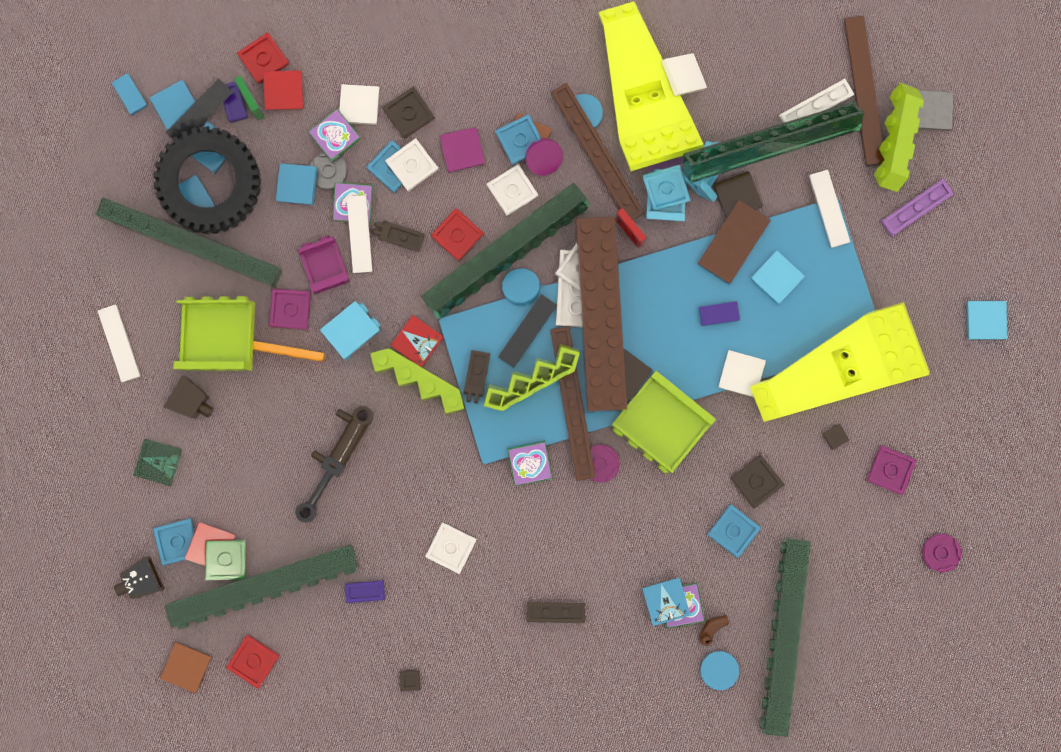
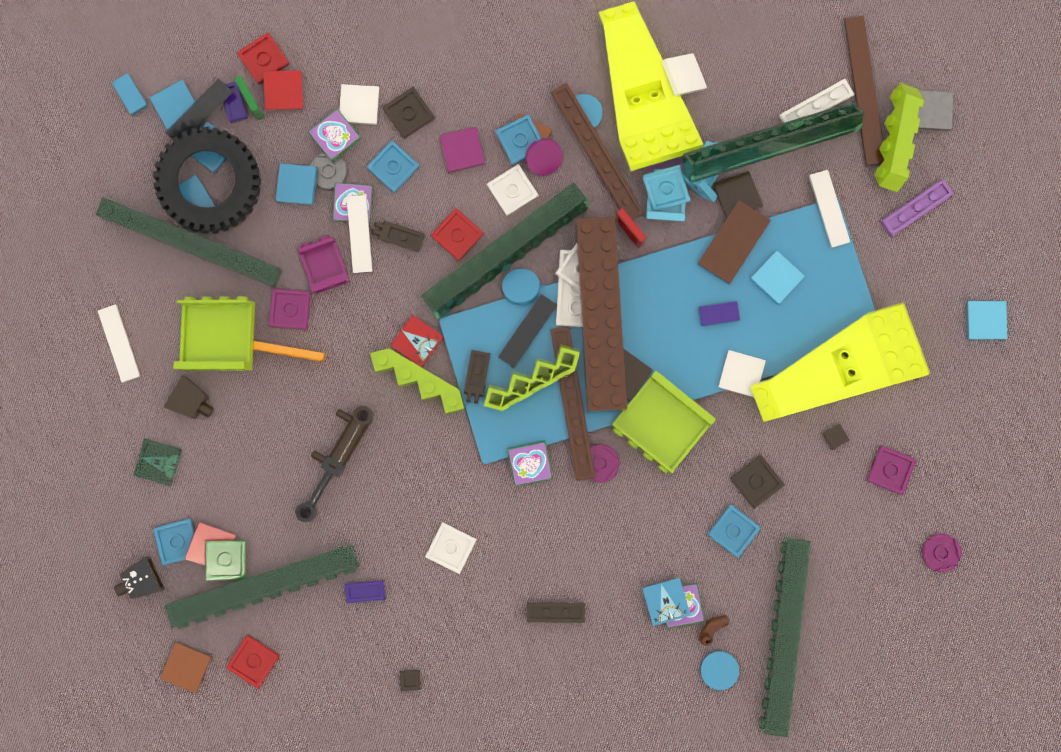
(351, 329): medium azure panel -> none
(412, 165): white tile -> none

